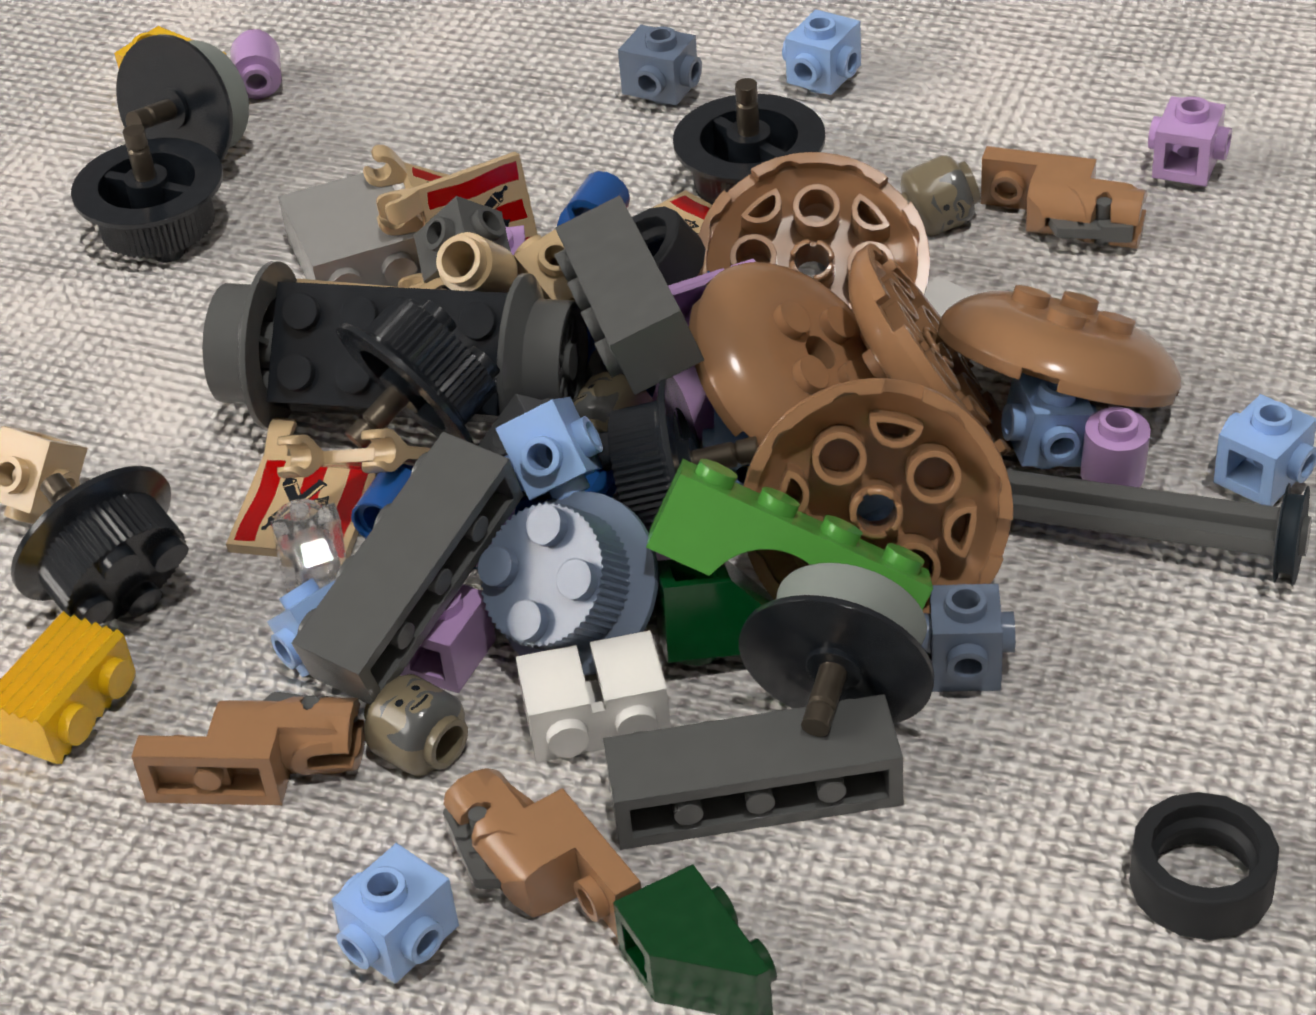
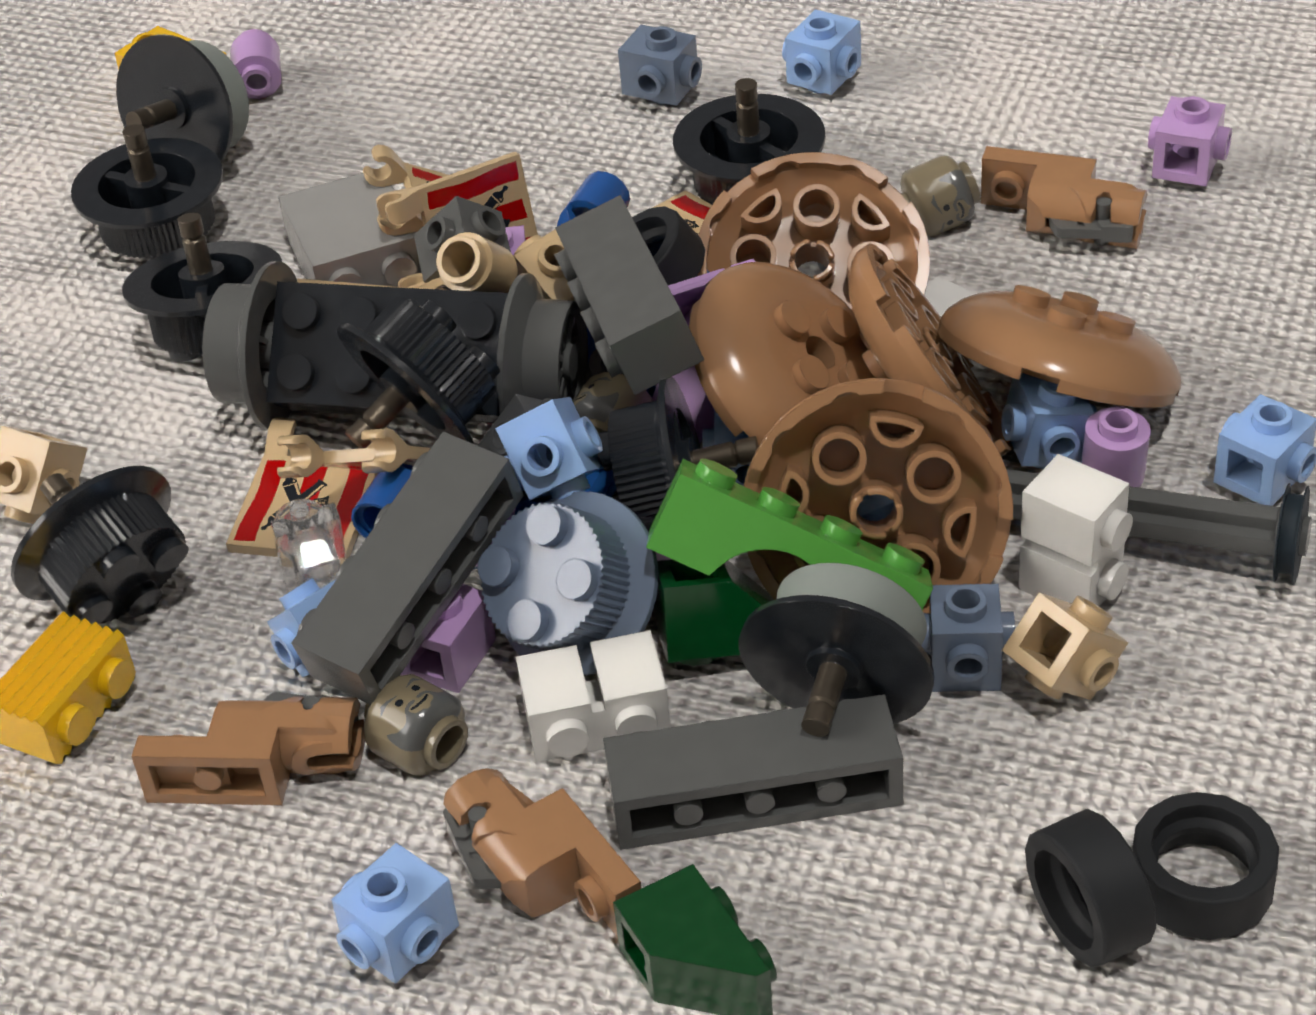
(181, 283): none -> black piece
(1066, 646): none -> tan brick
(1074, 533): none -> white piece
(1090, 888): none -> black tyre

